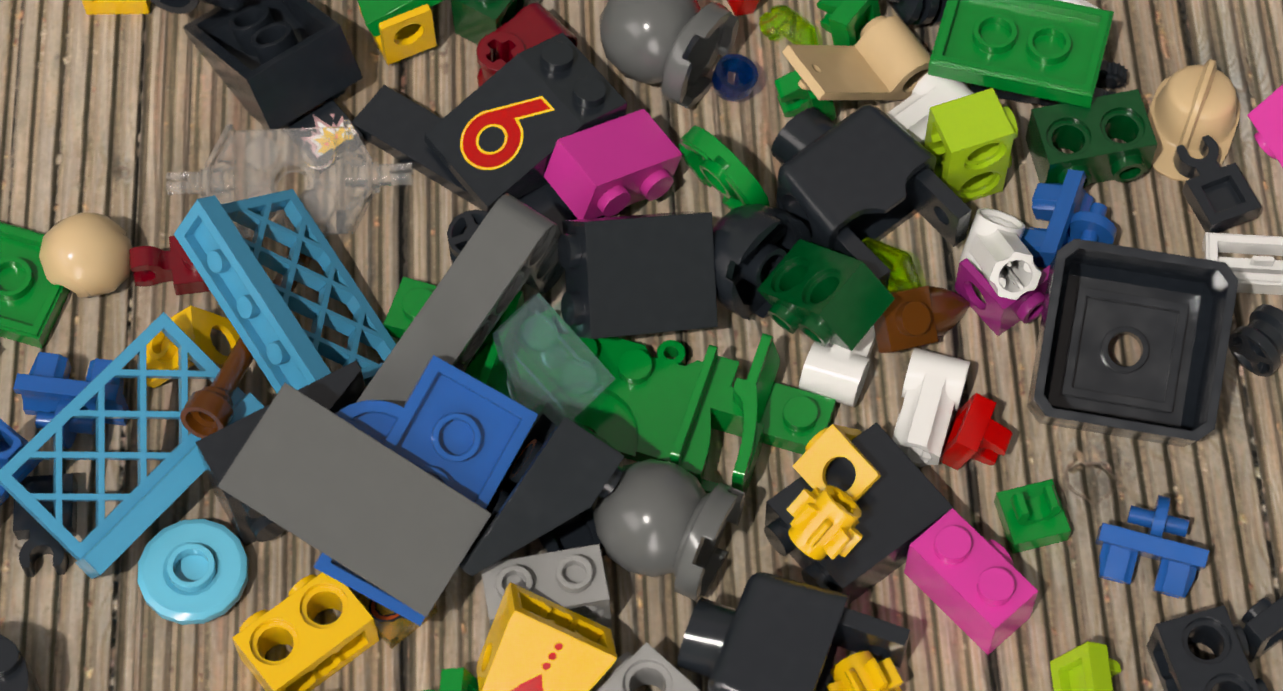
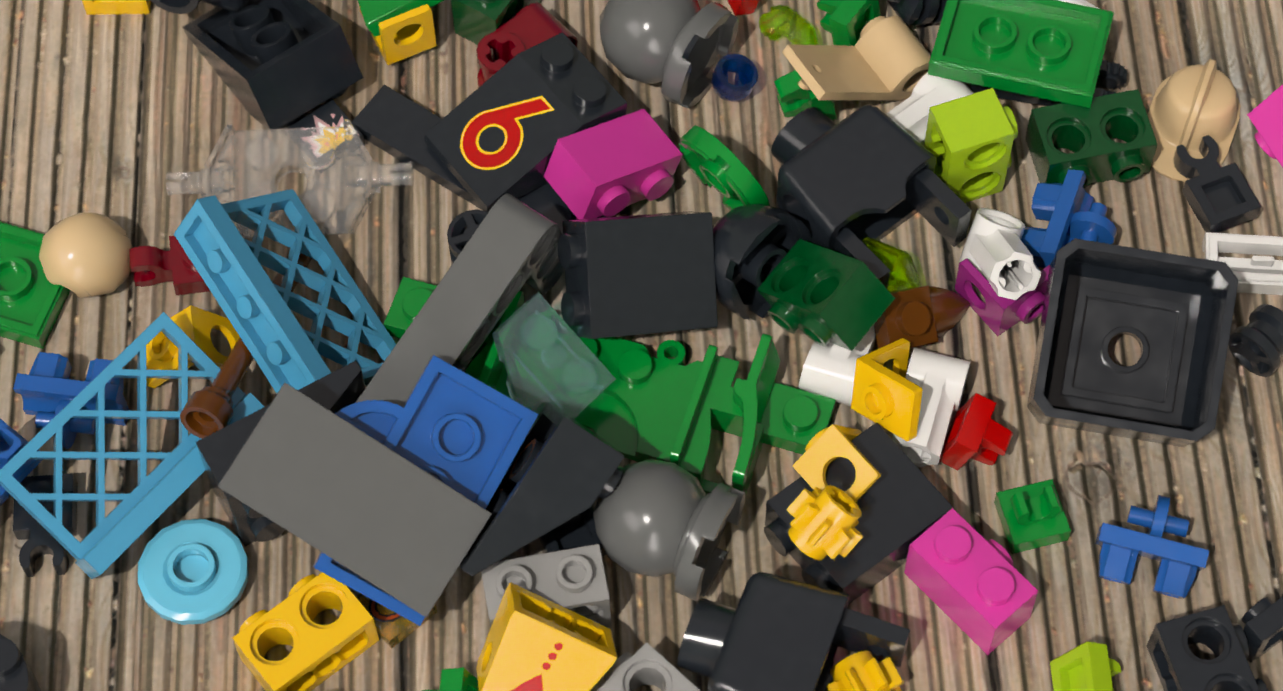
(886, 393): none -> yellow bracket

